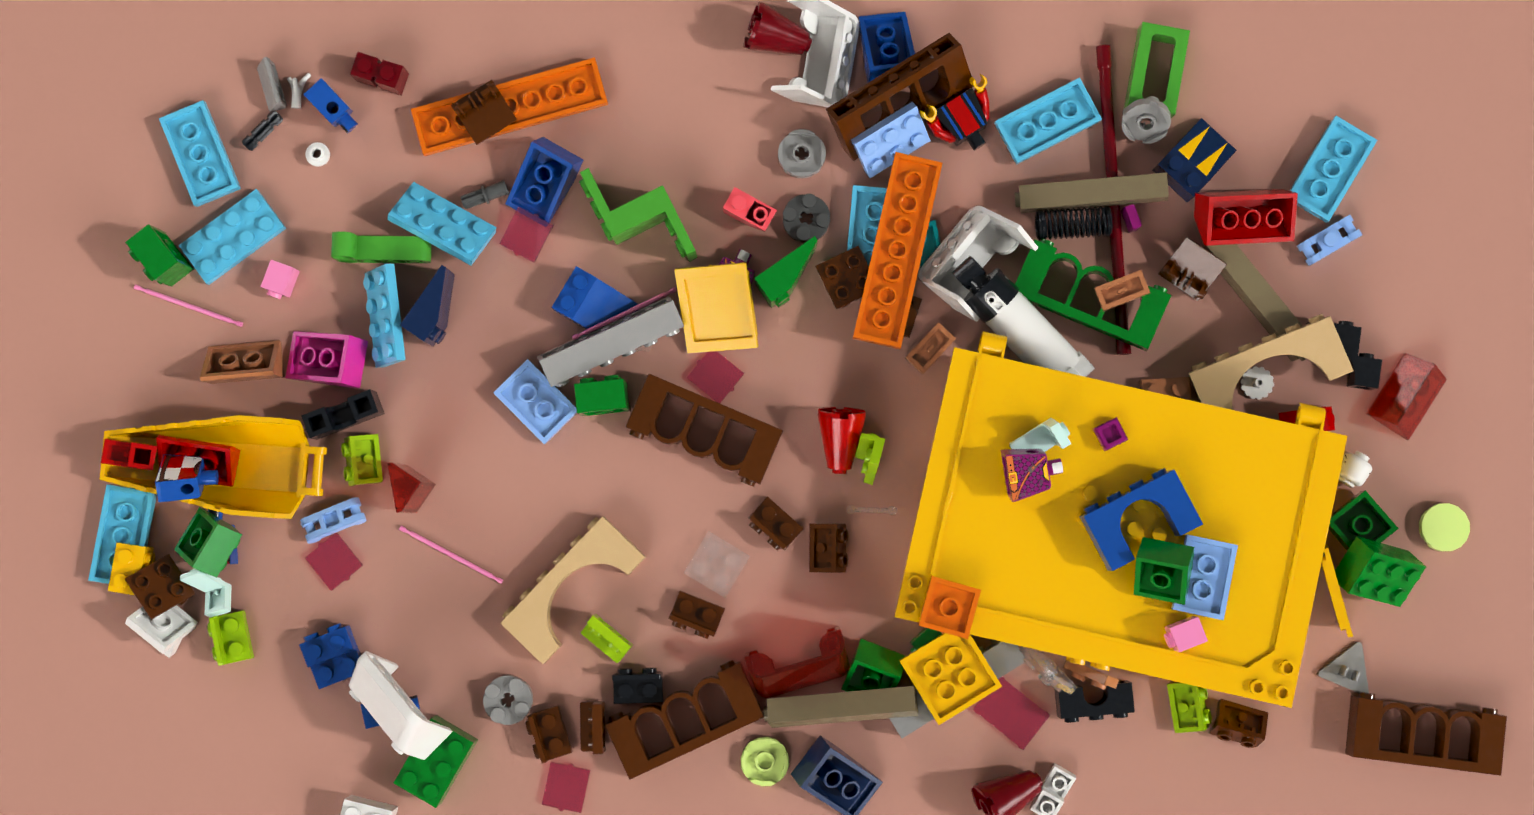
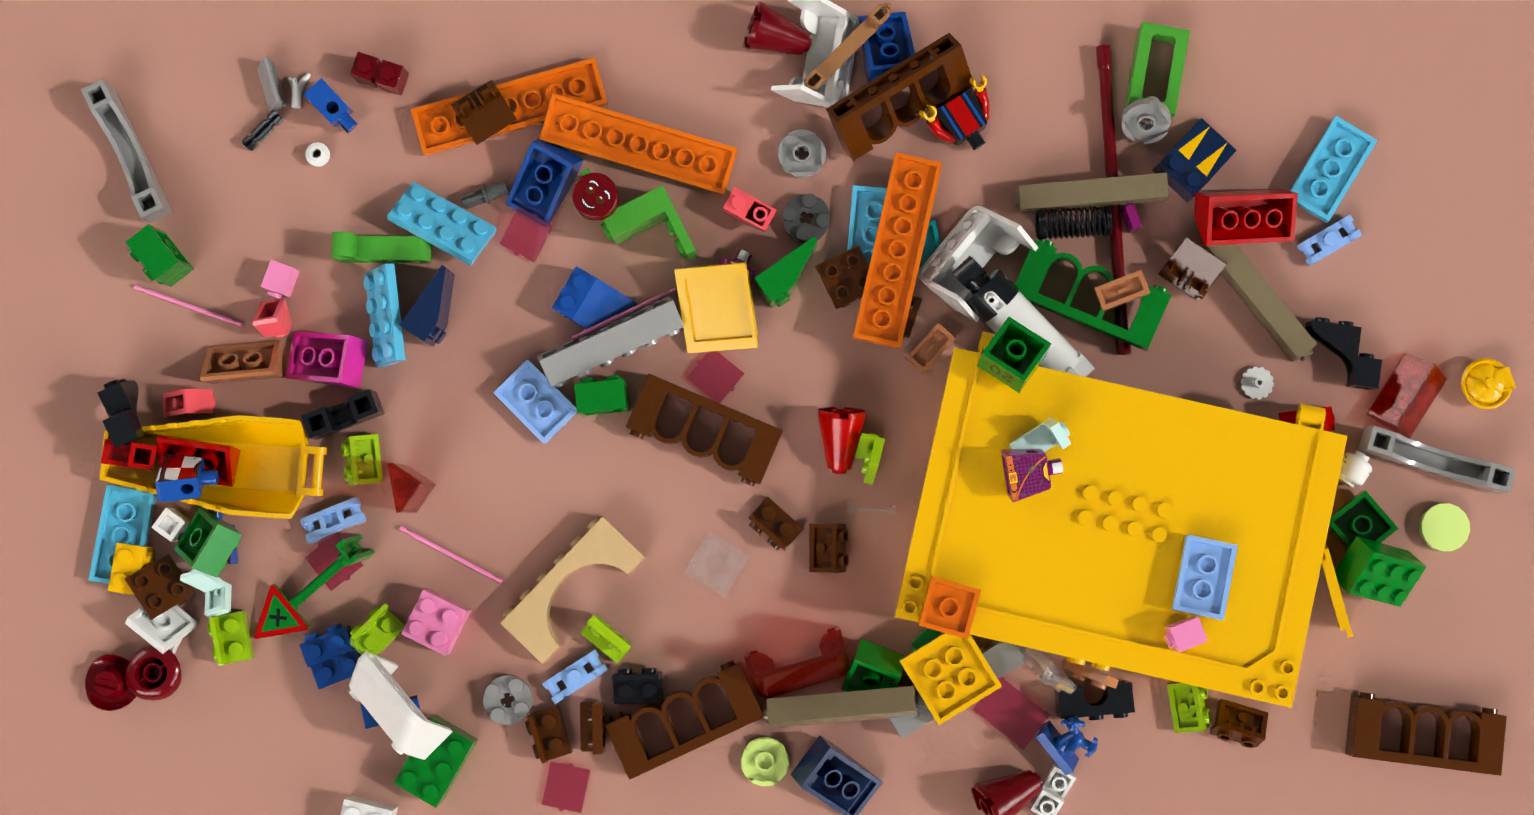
(107, 684): none -> dark red hat
(121, 406): none -> black arch
(139, 174): none -> light grey arch
(153, 674): none -> dark red hat
(171, 524): none -> white brick
(188, 403): none -> coral slope
(199, 153): medium azure plate -> none
(232, 237): medium azure plate -> none
(273, 318): none -> coral slope
(281, 614): none -> green piece
(376, 632): none -> lime bracket
(436, 621): none -> bright pink brick
(575, 676): none -> light blue plate
(595, 196): none -> dark red head
(638, 144): none -> orange plate
(696, 614): reddish brown bracket -> none
(848, 47): none -> medium nougat piece
(896, 133): light blue plate -> none
(1014, 354): none -> green brick
(1048, 121): medium azure plate -> none
(1063, 746): none -> blue piece
(1104, 520): blue arch -> none
(1110, 434): magenta tile -> none
(1163, 570): green slope -> none
(1175, 387): nougat plate -> none
(1313, 341): tan arch -> none
(1348, 669): light grey piece -> none
(1453, 466): none -> light grey arch
(1487, 383): none -> yellow piece

